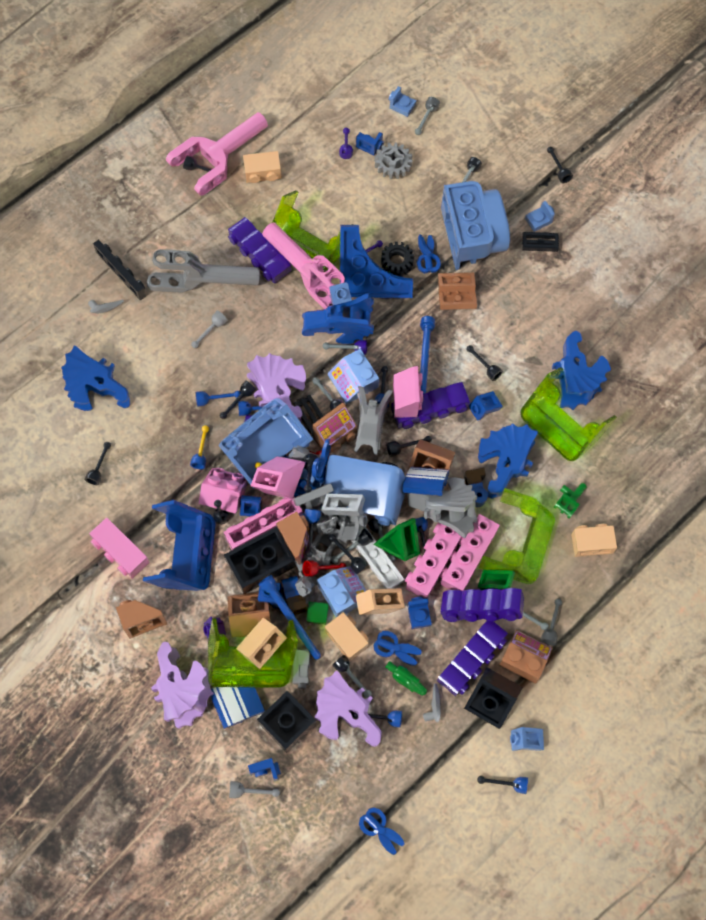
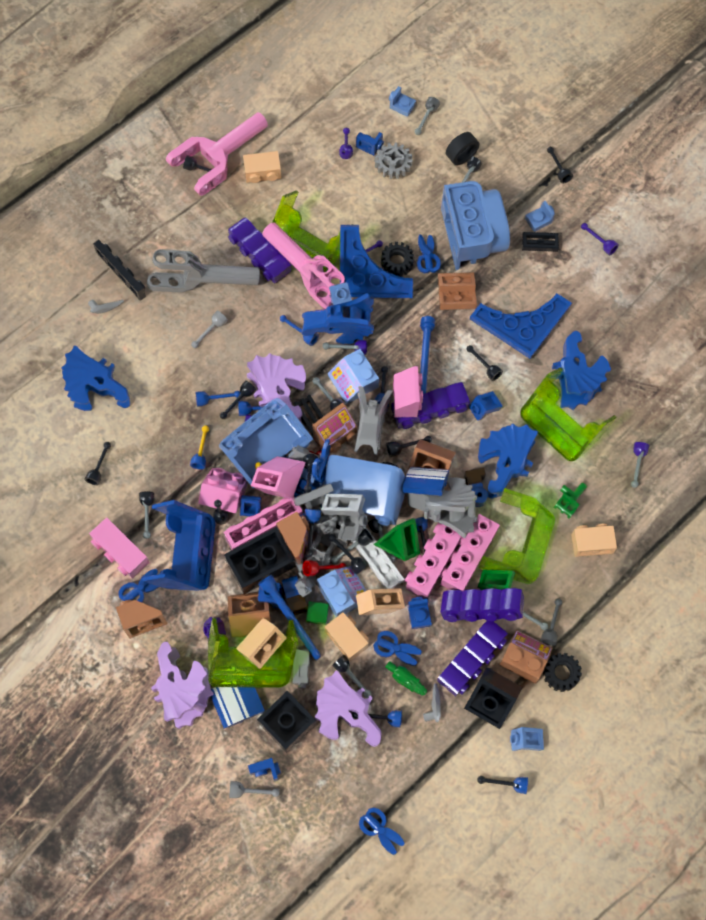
(141, 588): none -> blue piece
(146, 499): none -> hinge
(310, 340): none -> blue hinge
(462, 148): none -> black tyre
(523, 329): none -> blue plate
(570, 663): none -> black tyre
(609, 246): none -> dark purple hinge
(640, 450): none -> hinge

